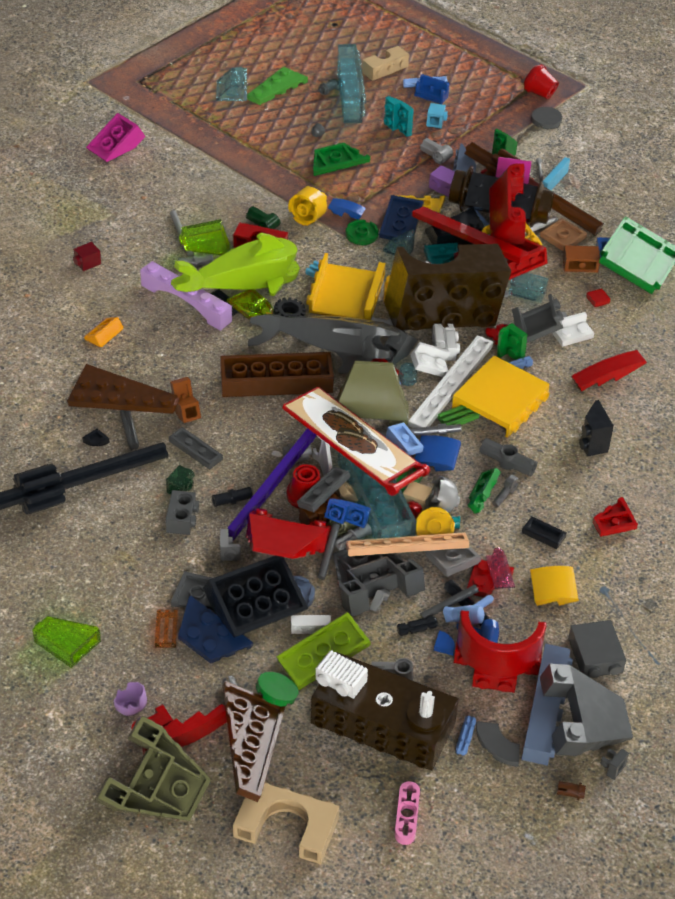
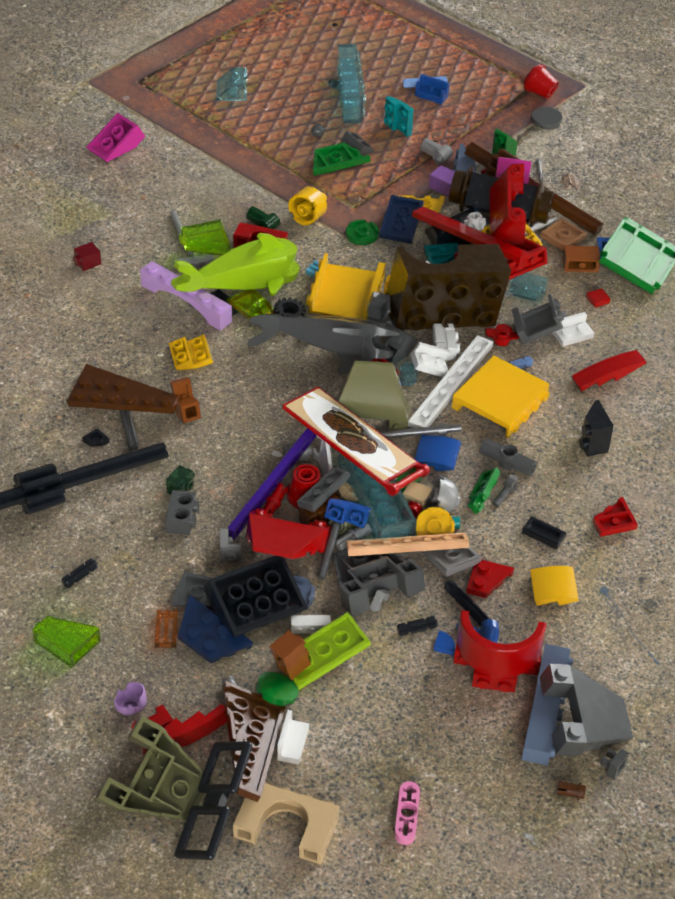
(79, 573): none -> black axle
(104, 331): light orange slope -> none
(190, 353): none -> yellow slope
(195, 448): dark grey tile -> none
(214, 800): none -> black bar
(232, 496): black pin -> none
(275, 499): none -> red pin
(276, 84): bright green wing -> none
(276, 374): reddish brown brick -> none
(290, 654): none -> dark orange brick
(292, 740): none -> white panel
(325, 88): dark grey pin -> none
(339, 206): blue slope -> none
(341, 674): white brick -> none
(357, 142): none -> dark grey slope
(376, 68): tan arch -> none
(378, 307): none -> dark grey panel
(389, 716): dark brown piece -> none
(402, 667): light grey piece -> none
(404, 240): clear light blue slope -> none
(404, 439): light blue panel -> none
(436, 115): medium azure brick -> none
(449, 602): dark grey bar -> none
(457, 415): bright green tile -> none
(465, 735): medium blue axle -> none
(475, 221): none -> white gear
(476, 611): light blue piece -> none
(496, 744): dark grey tile -> none
(500, 569): clear pink hinge -> none
(512, 342): green bracket -> none
(557, 174): medium azure tile -> none
(597, 648): dark grey brick -> none

